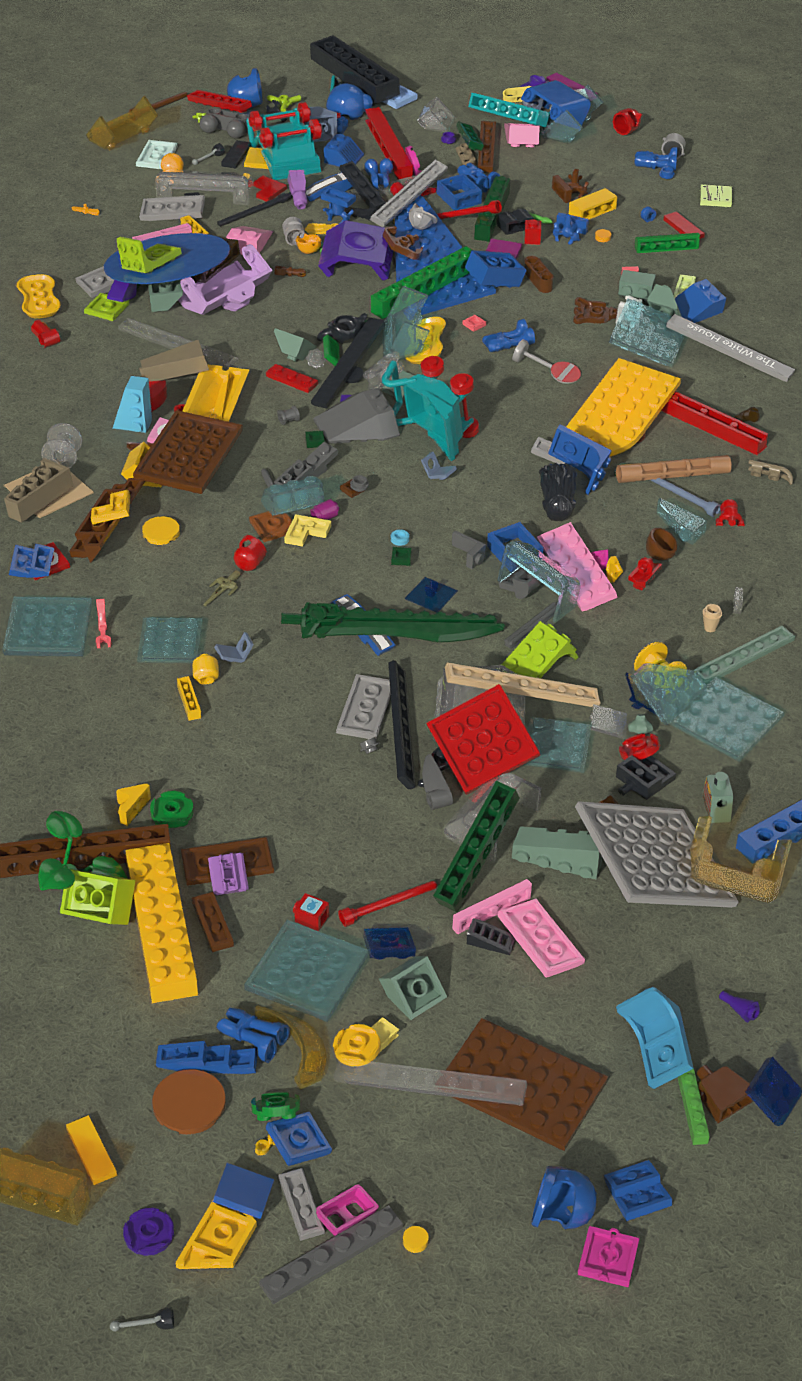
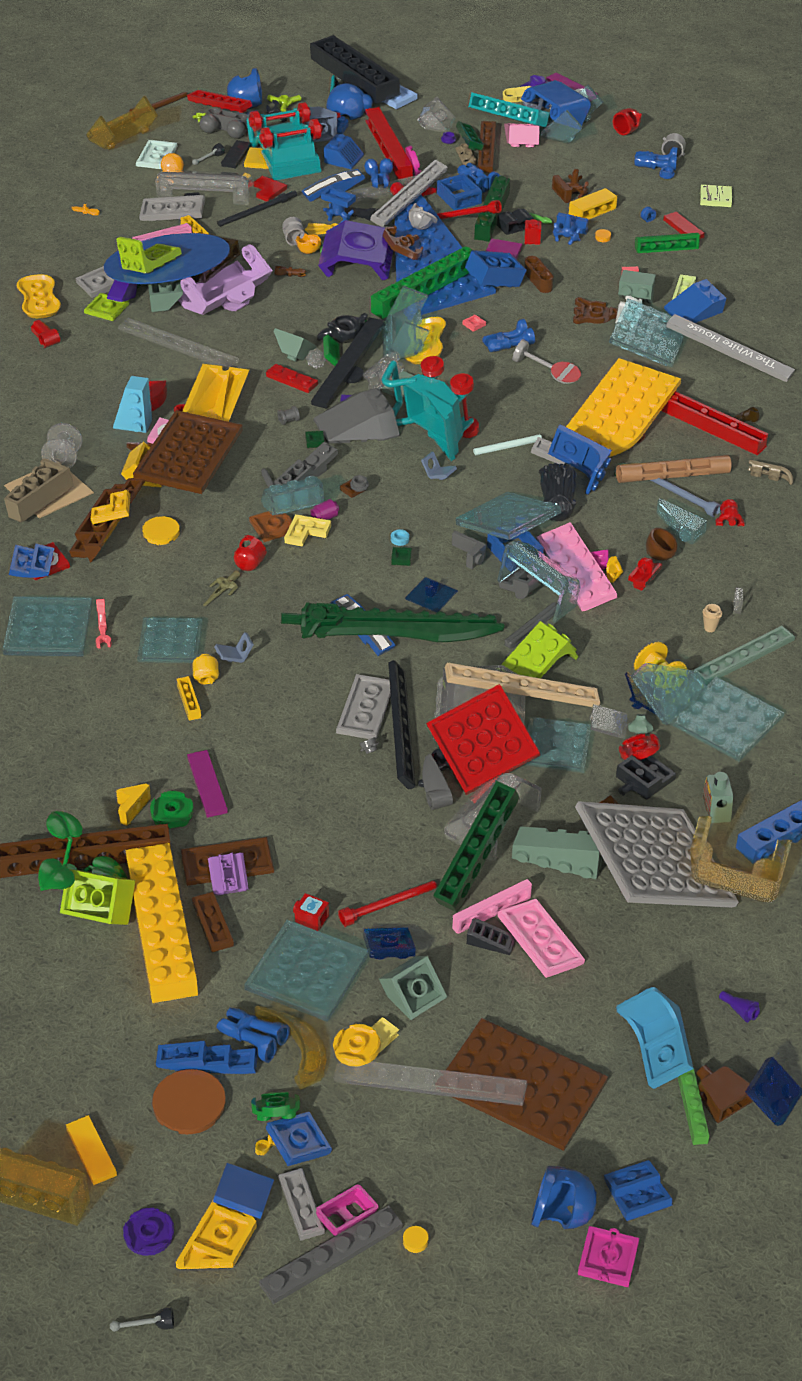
(175, 362): dark tan slope -> none
(207, 783): none -> magenta tile
(250, 235): bright pink slope -> none
(297, 187): medium lavender piece -> none
(362, 185): black tile -> none
(505, 445): none -> light aqua bar
(508, 515): none -> clear light blue plate
(663, 300): sand green slope -> none

